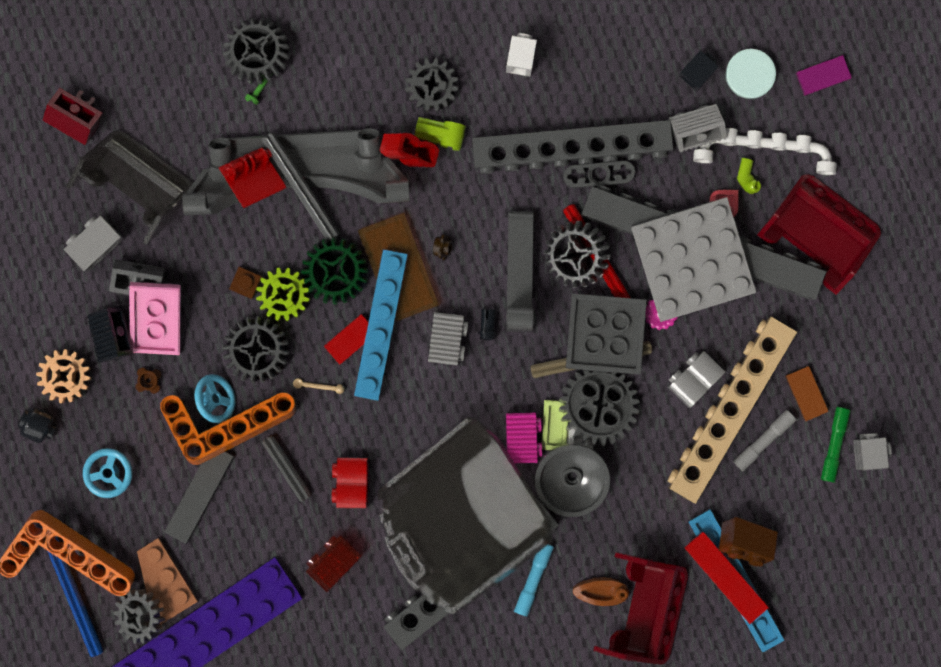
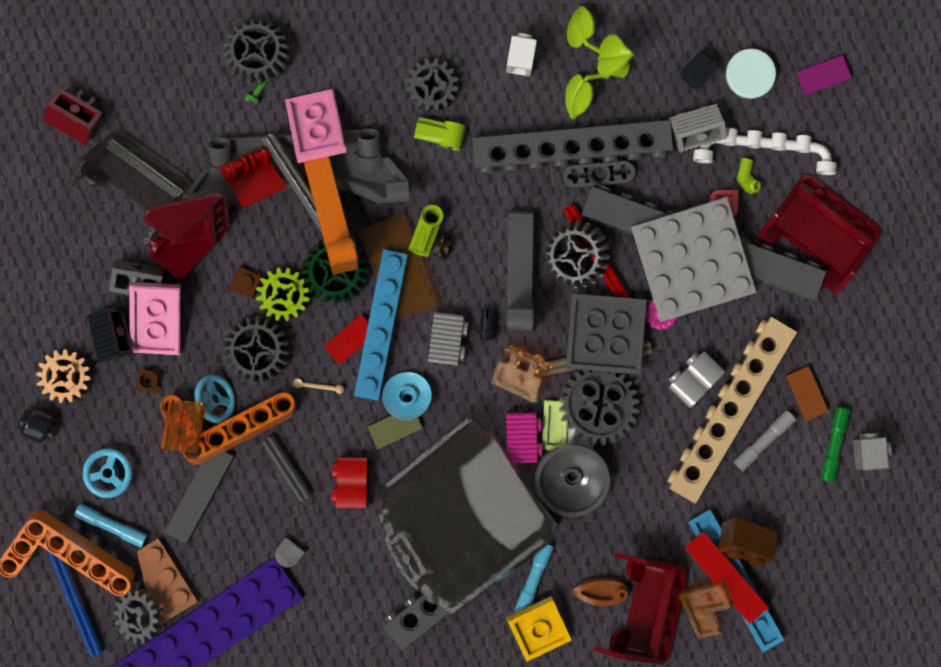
(93, 243): light grey brick -> none
(97, 519): none -> medium azure piece
(183, 426): none -> clear orange plate
(188, 230): none -> dark red windscreen
(288, 553): none -> flat silver tile
(315, 125): none -> bright pink tile
(331, 216): none -> orange beam
(333, 562): clear red brick -> none
(392, 429): none -> olive tile
(401, 386): none -> medium azure dish
(409, 150): red brick -> none
(426, 232): none -> lime piece
(517, 380): none -> clear orange plate
(538, 628): none -> yellow plate
(612, 60): none -> lime plant
(702, 603): none -> clear orange plate

